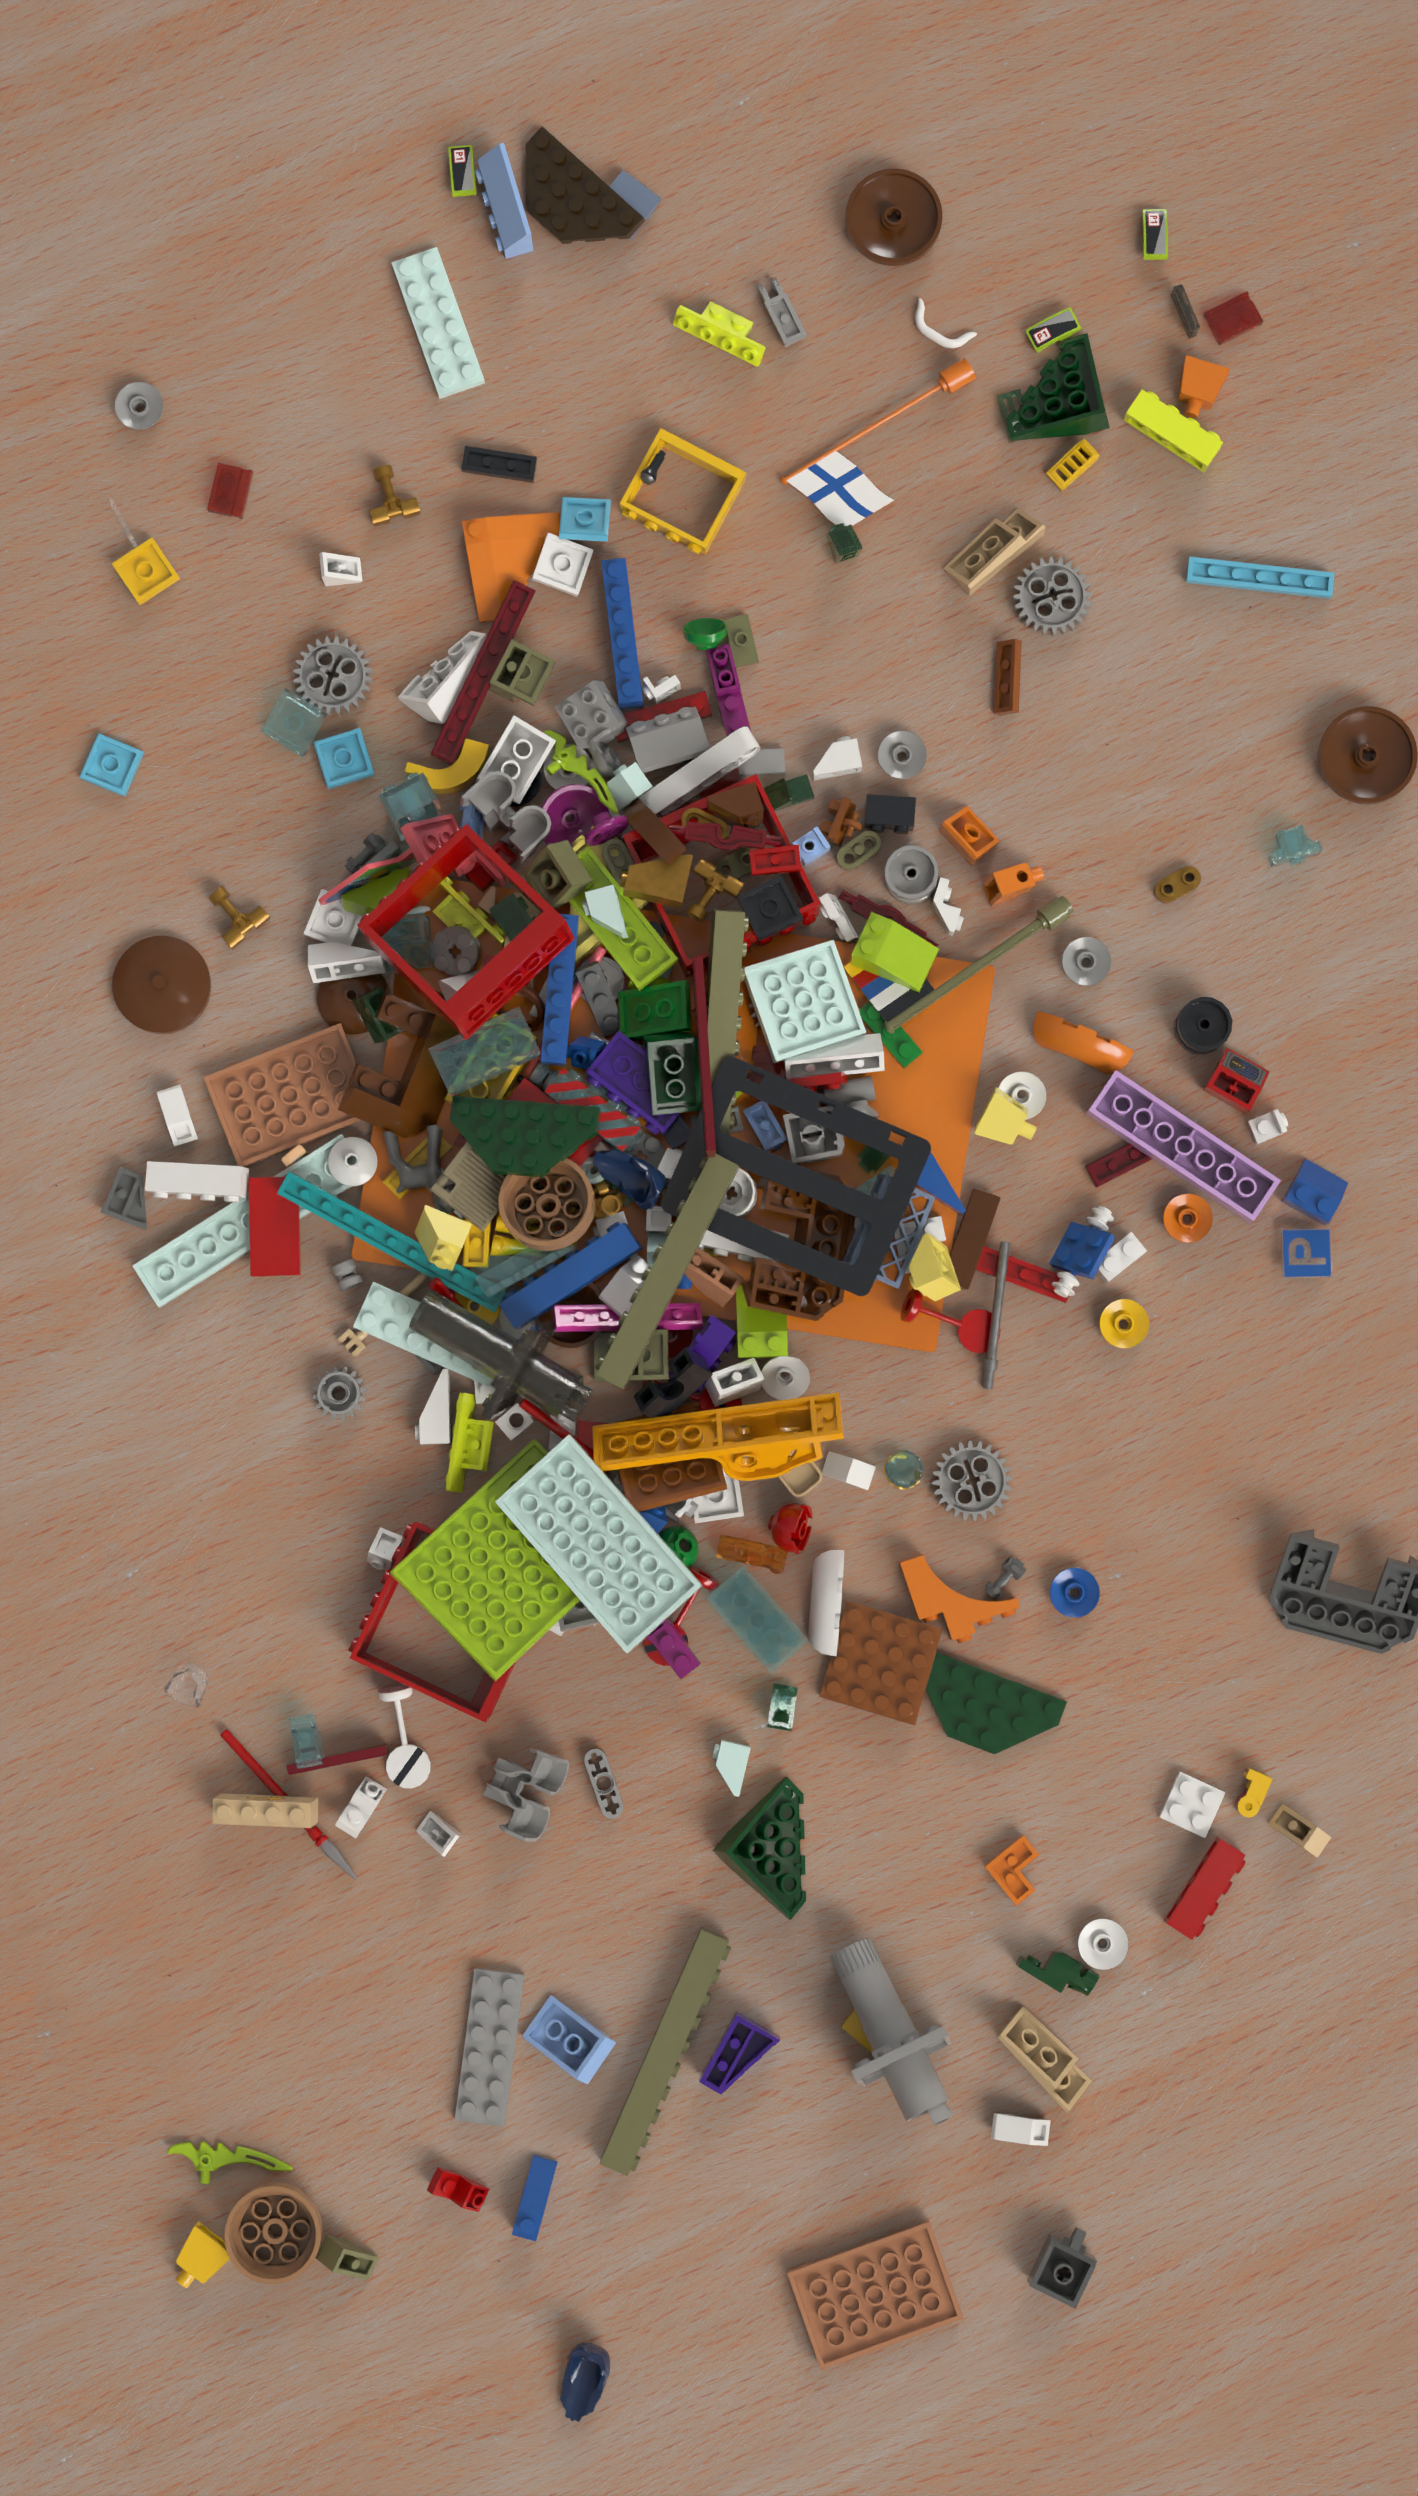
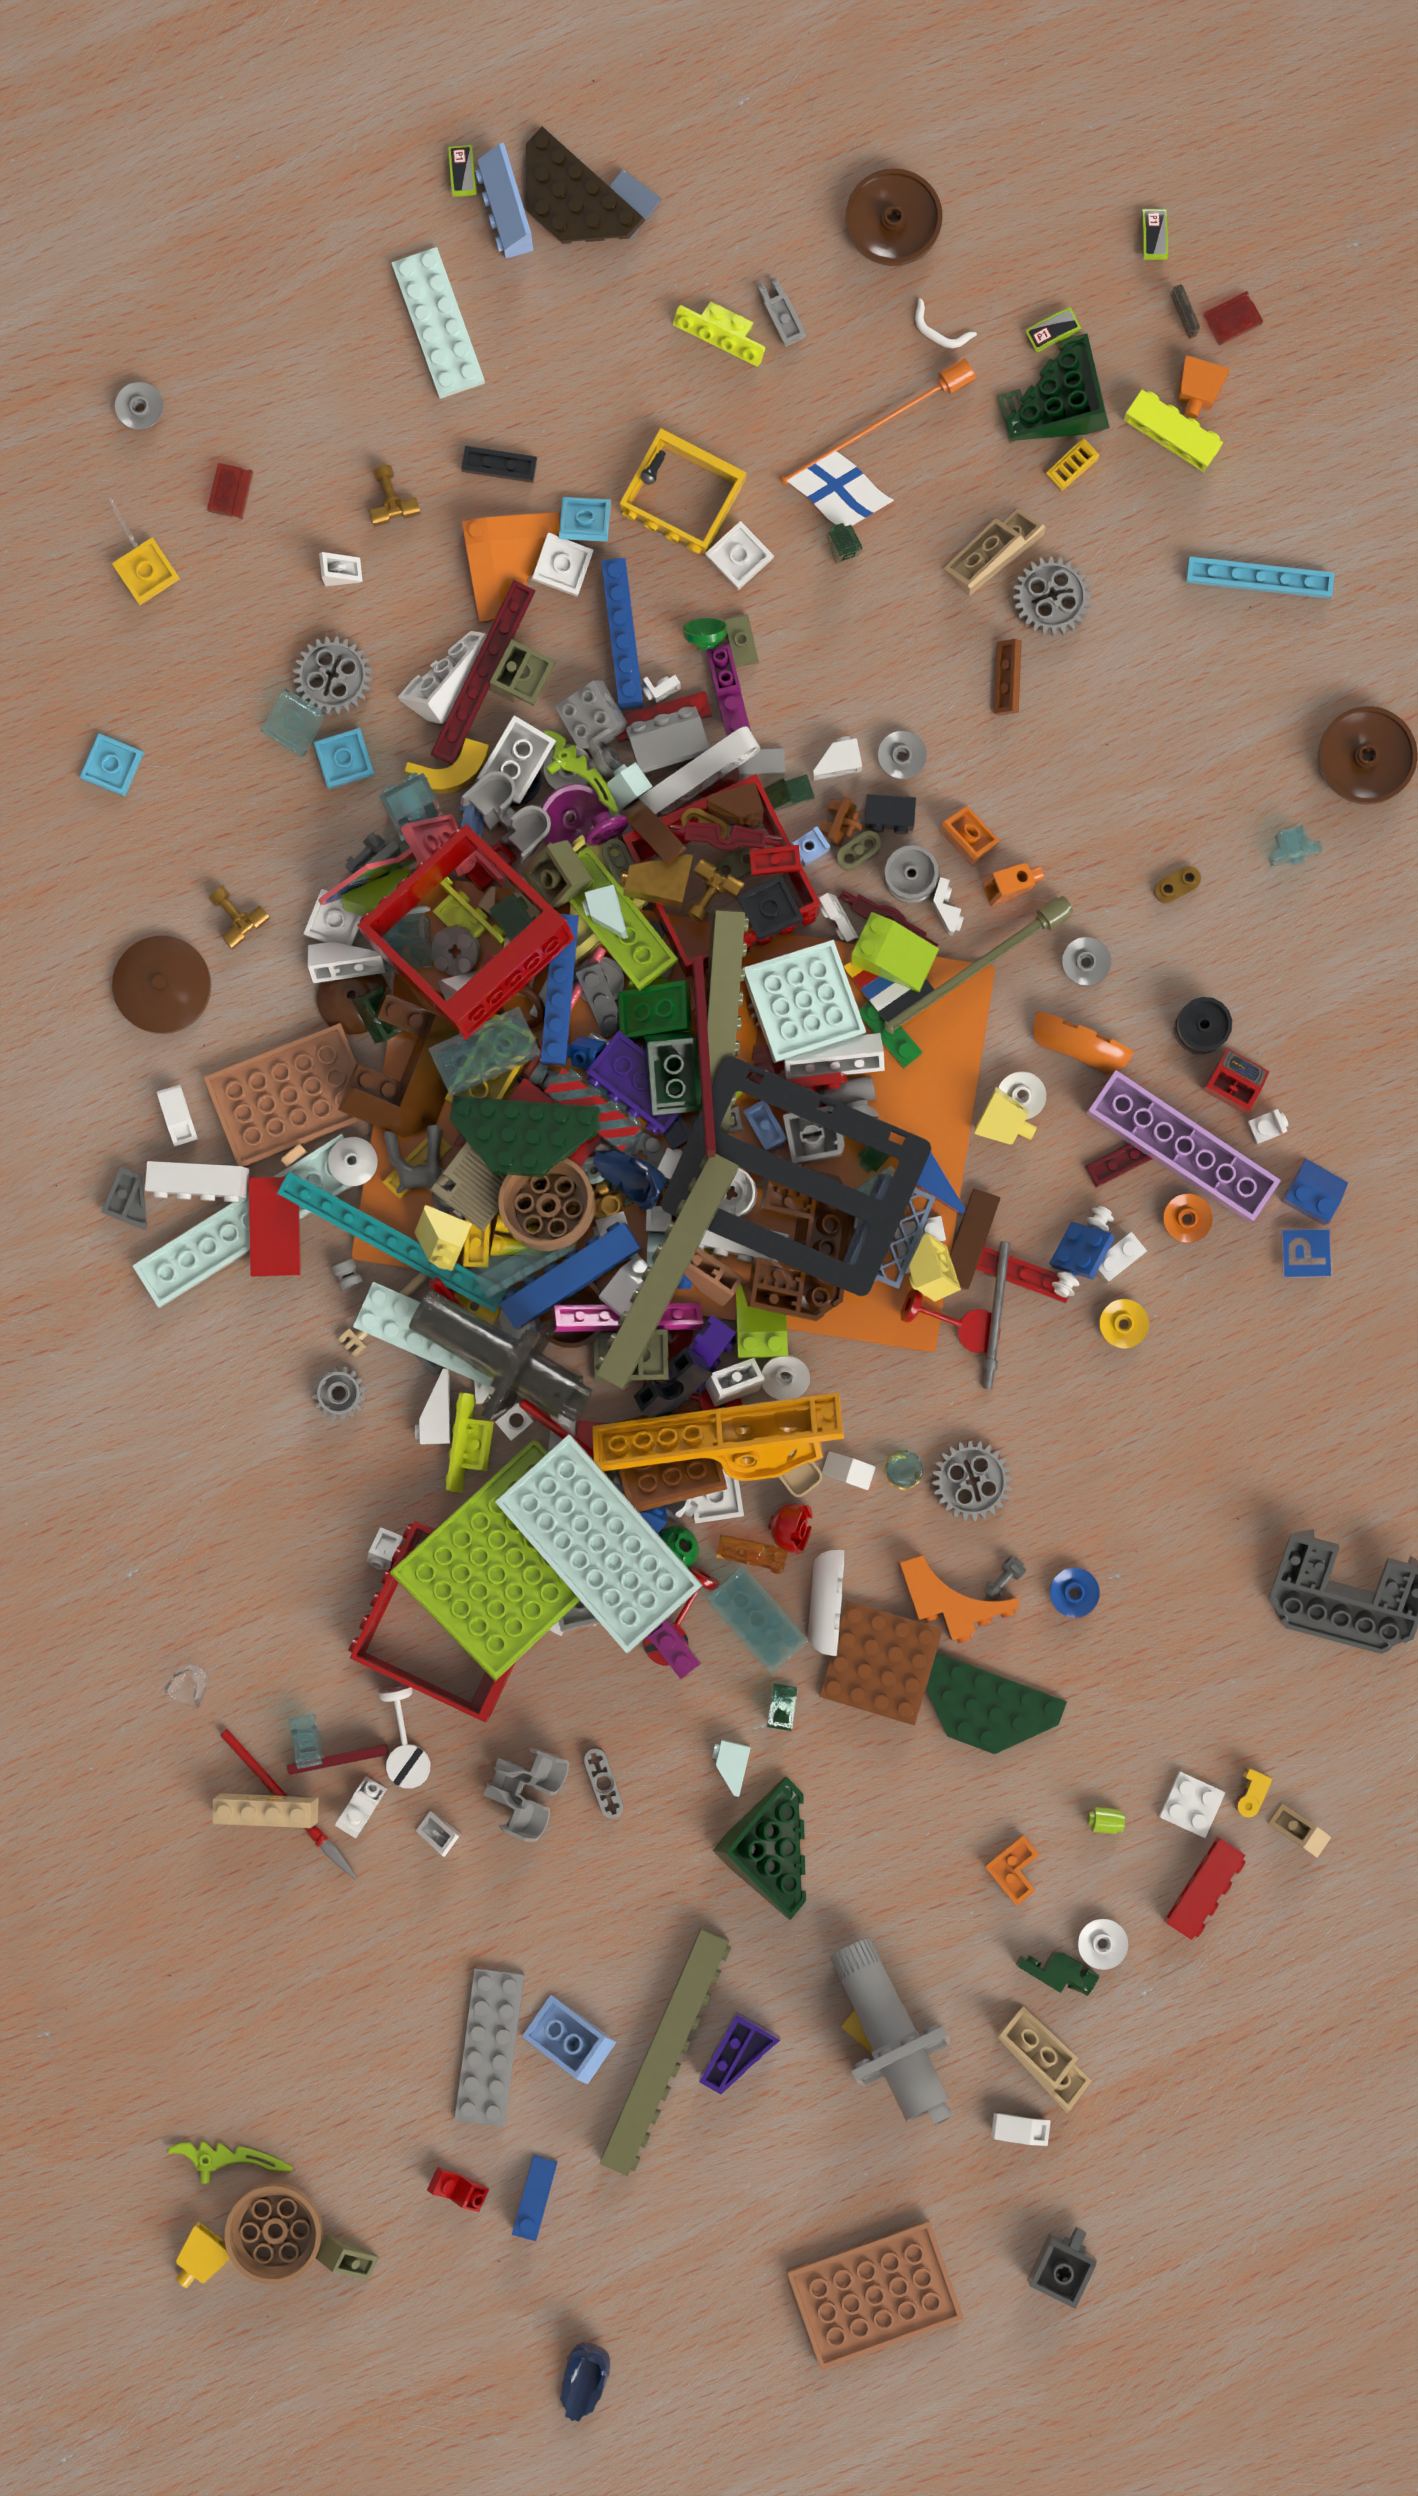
(739, 555): none -> white plate
(1106, 1820): none -> lime brick

